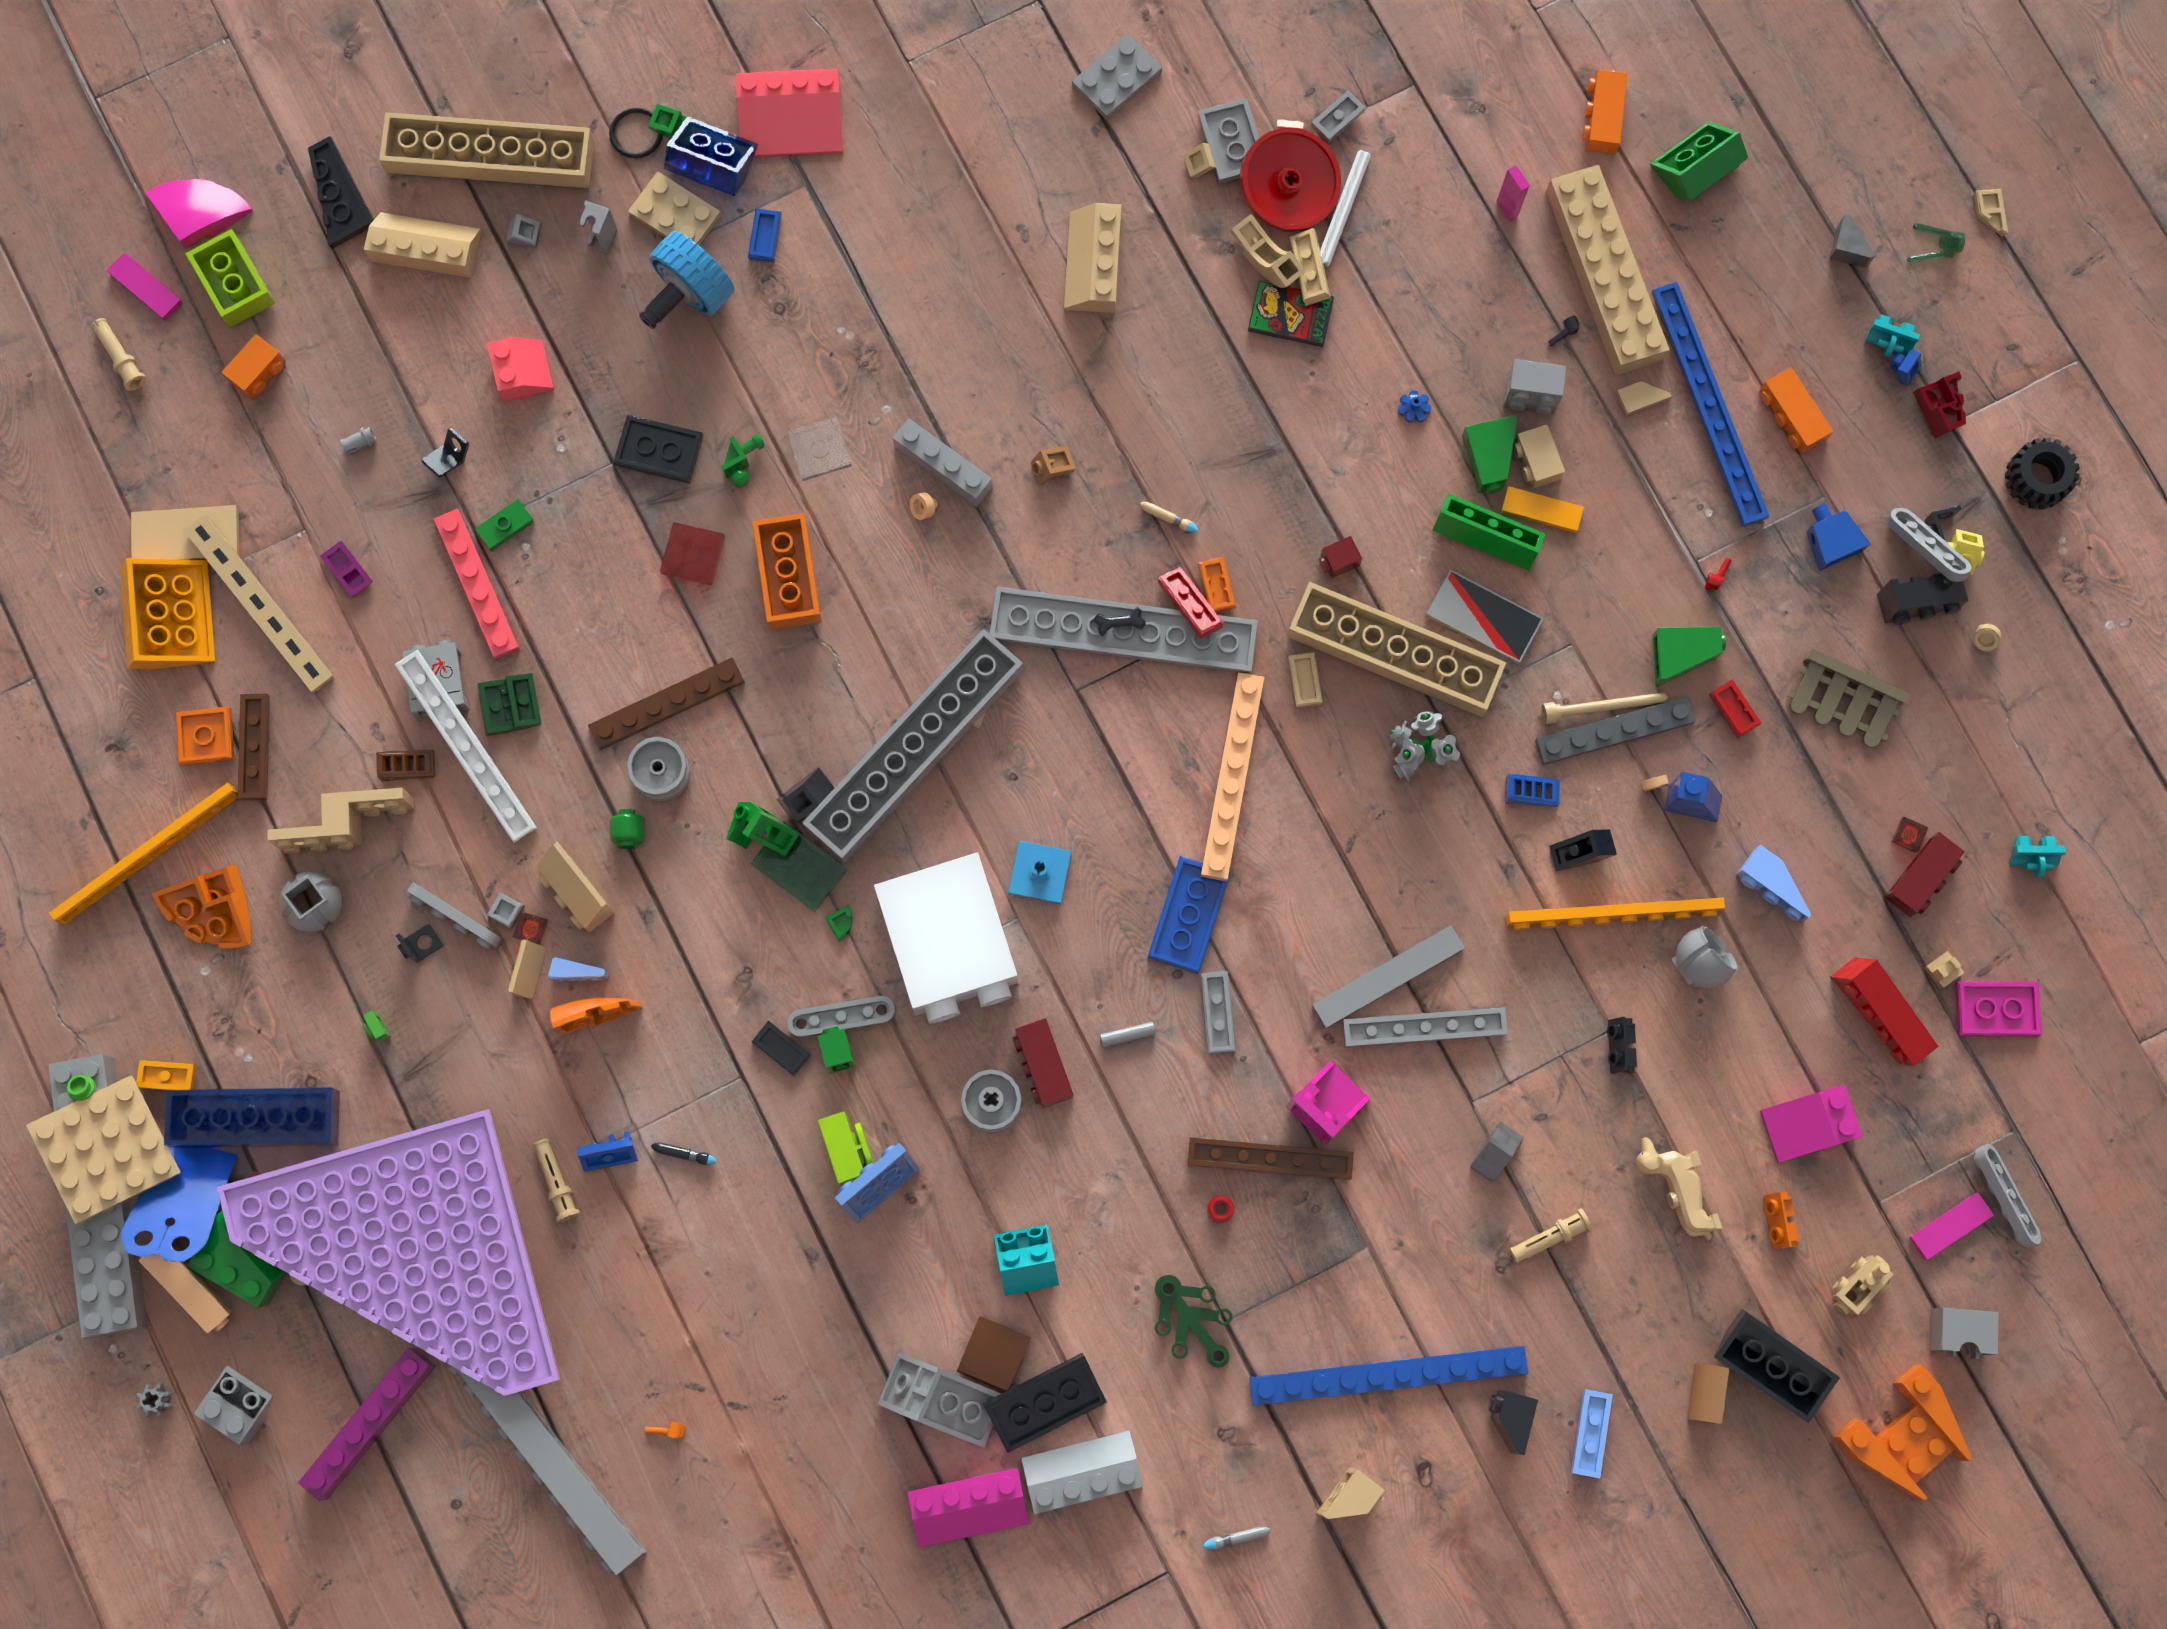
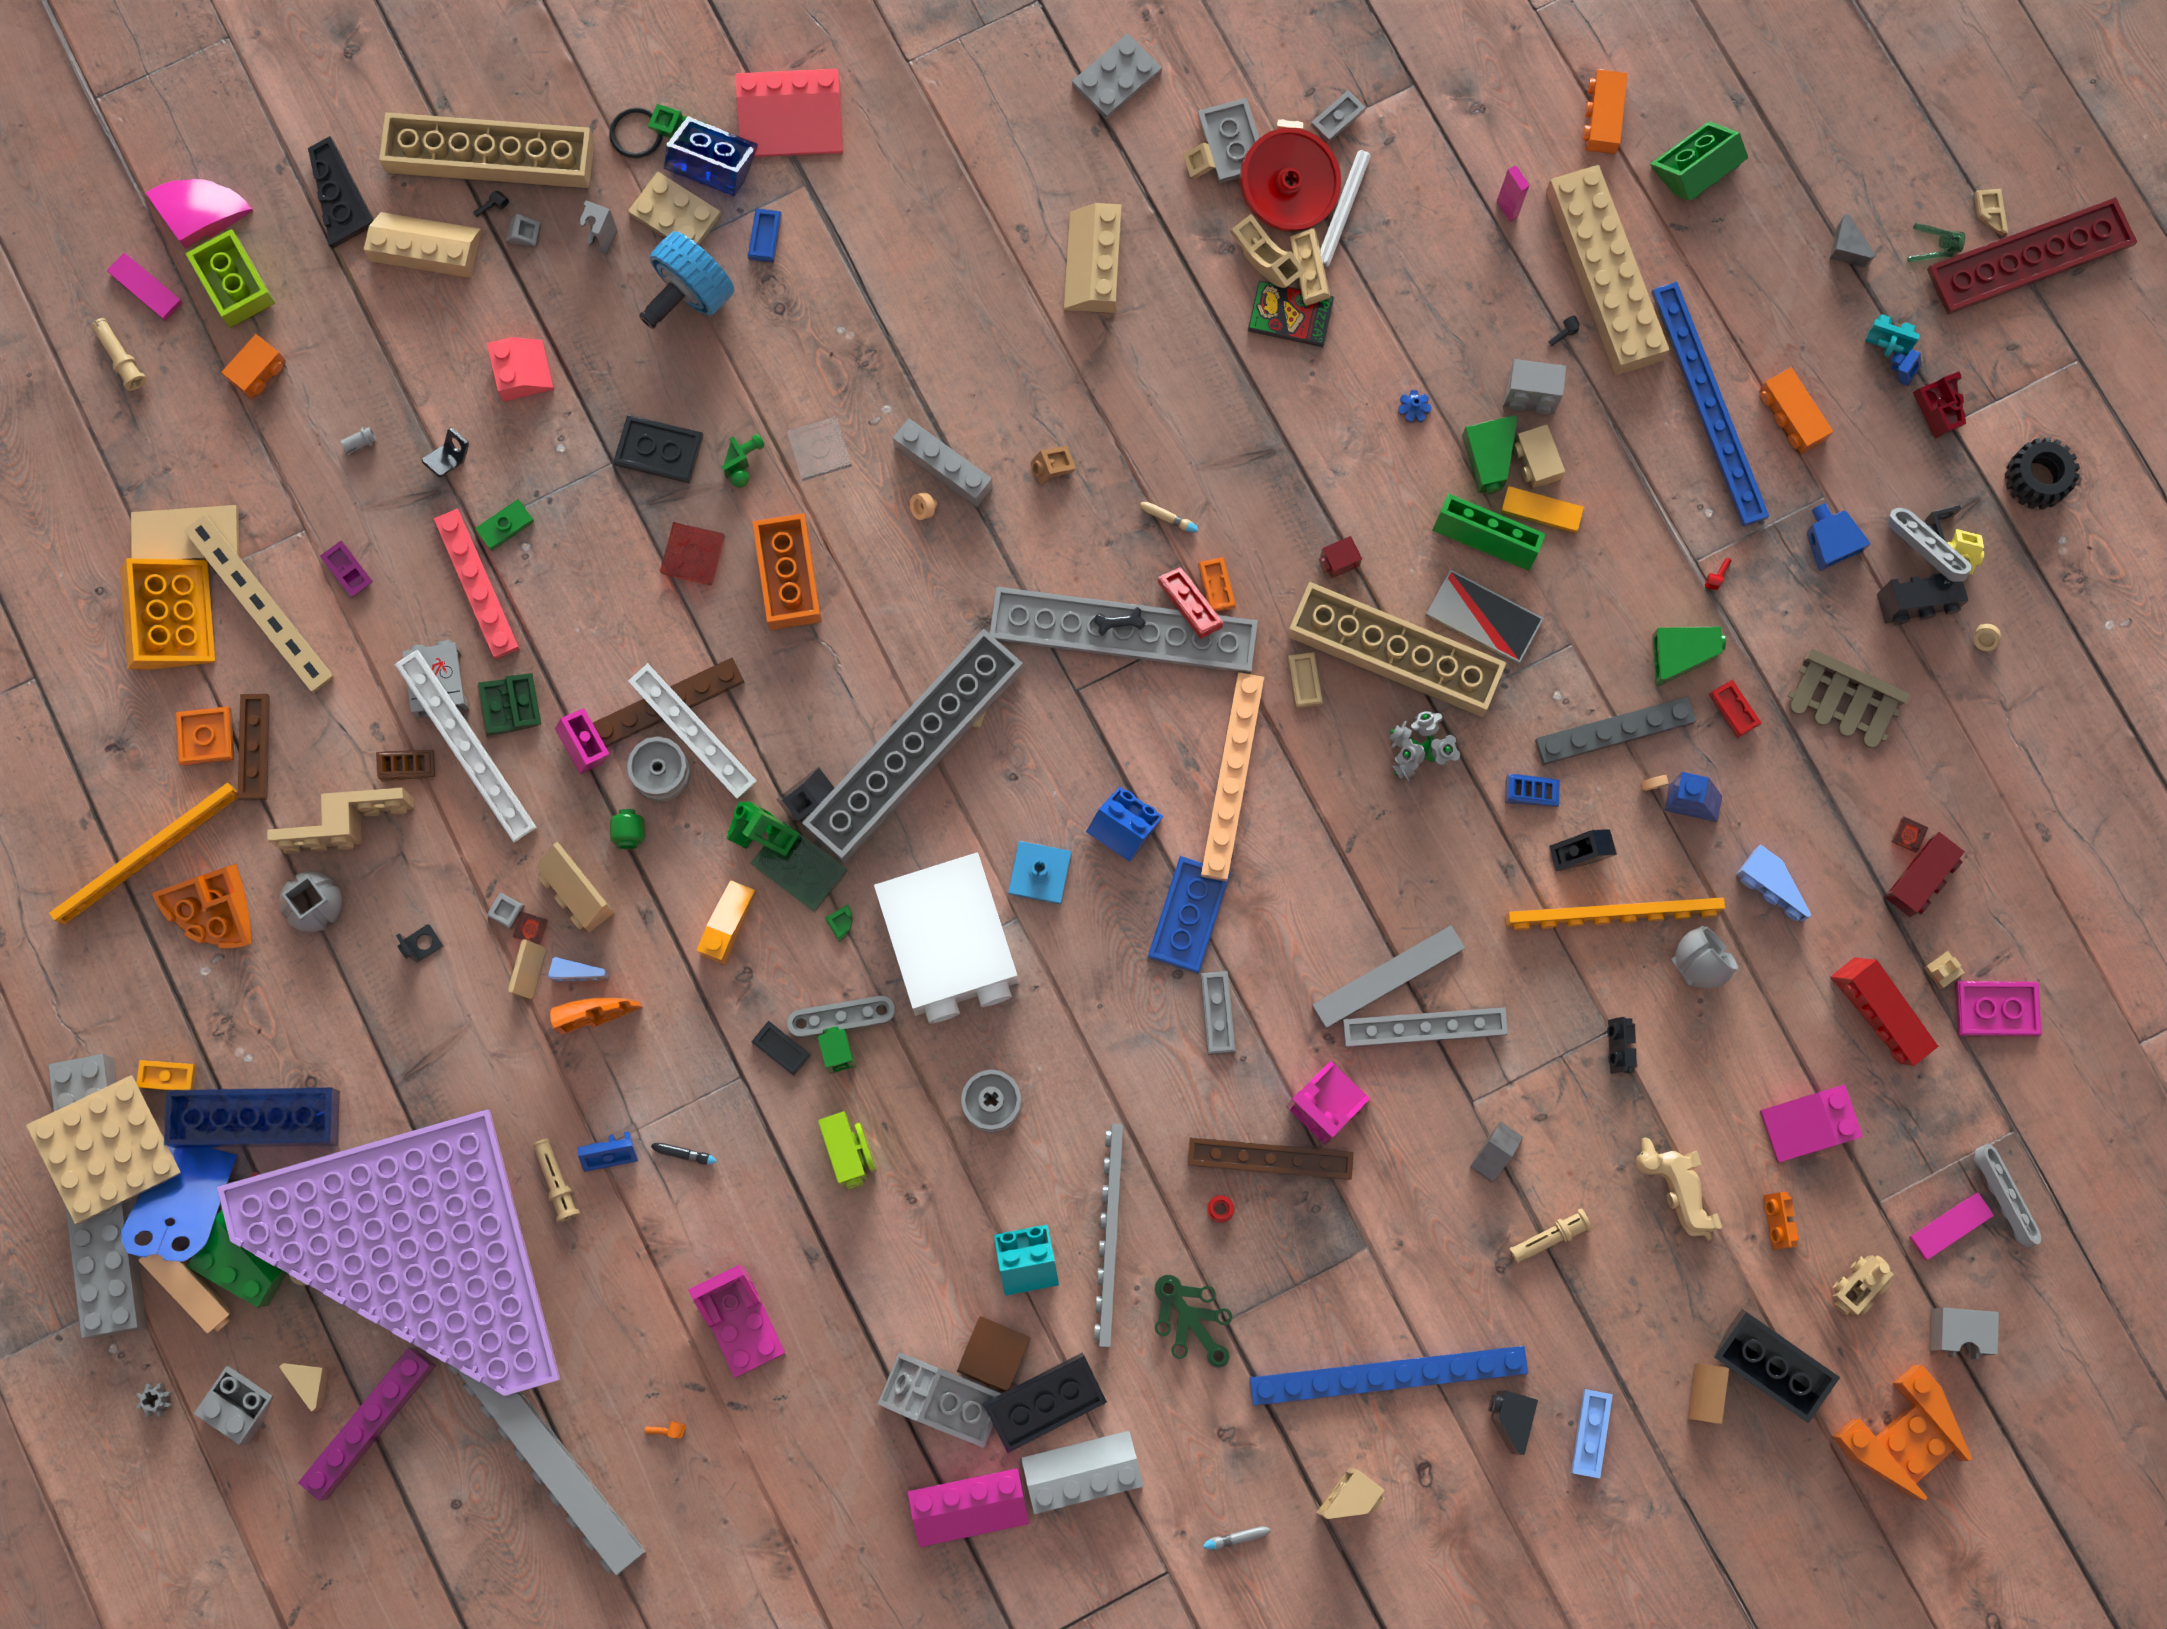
(80, 1087): bright green plate -> none
(308, 1382): none -> tan slope
(375, 1026): bright green plate -> none
(462, 922): light grey plate -> none
(497, 199): none -> black hand
(581, 741): none -> dark pink brick
(692, 731): none -> white plate
(725, 923): none -> light orange slope
(738, 1320): none -> dark pink bracket
(877, 1182): medium blue plate -> none
(1042, 1063): dark red brick -> none
(1107, 1248): none -> light grey plate
(1124, 823): none -> blue slope
(1127, 1034): light grey piece -> none
(1552, 712): tan piece -> none
(1640, 396): tan tile -> none
(2031, 255): none -> dark red plate
(2037, 857): teal hips -> none

